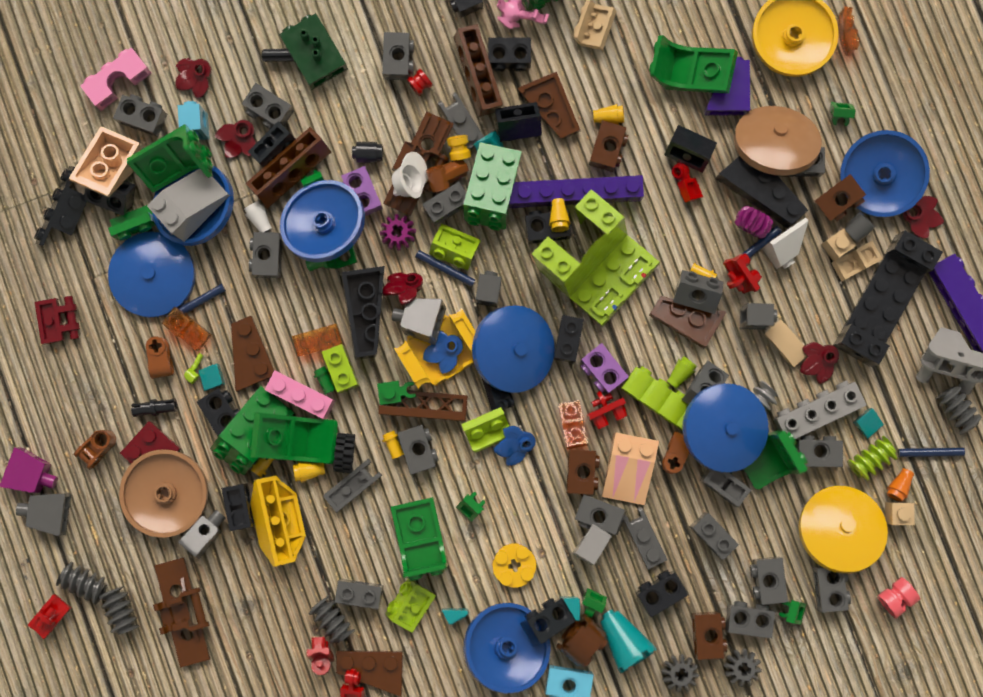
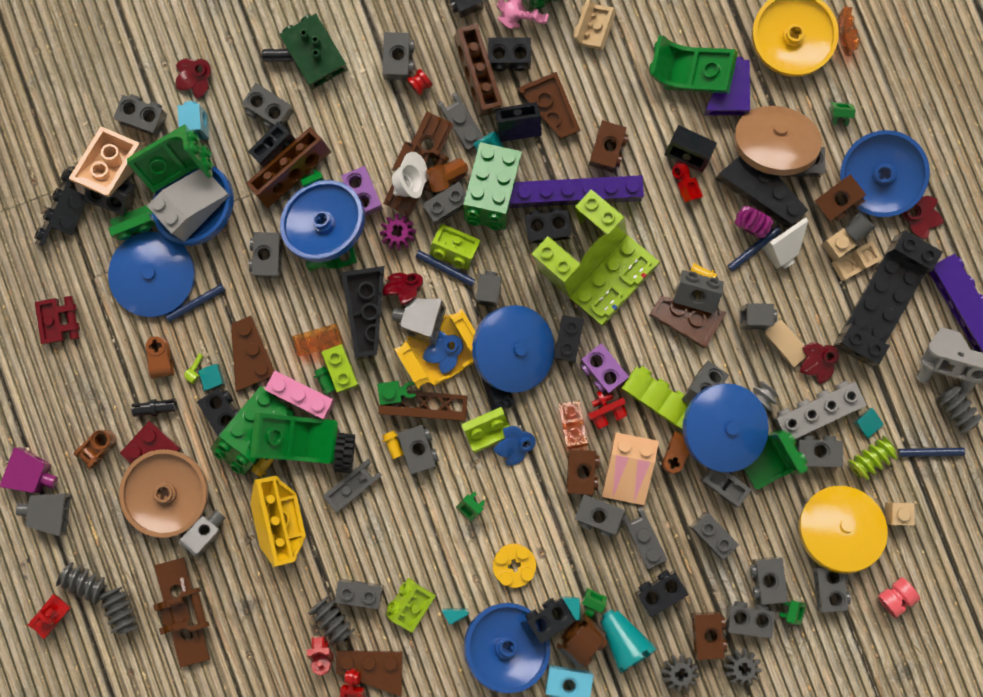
(99, 86): bright pink arch -> none
(186, 328): clear orange slope -> none
(235, 141): dark red plate -> none
(238, 507): black brick -> none
(257, 215): white cone -> none
(307, 470): yellow cone -> none
(367, 152): black brick -> none
(419, 538): green bracket -> none
(458, 147): yellow wheel -> none
(559, 217): yellow cone -> none
(592, 545): light grey slope -> none
(612, 114): yellow cone -> none
(682, 371): lime cone -> none
(740, 275): red hips -> none
(900, 486): orange cone -> none

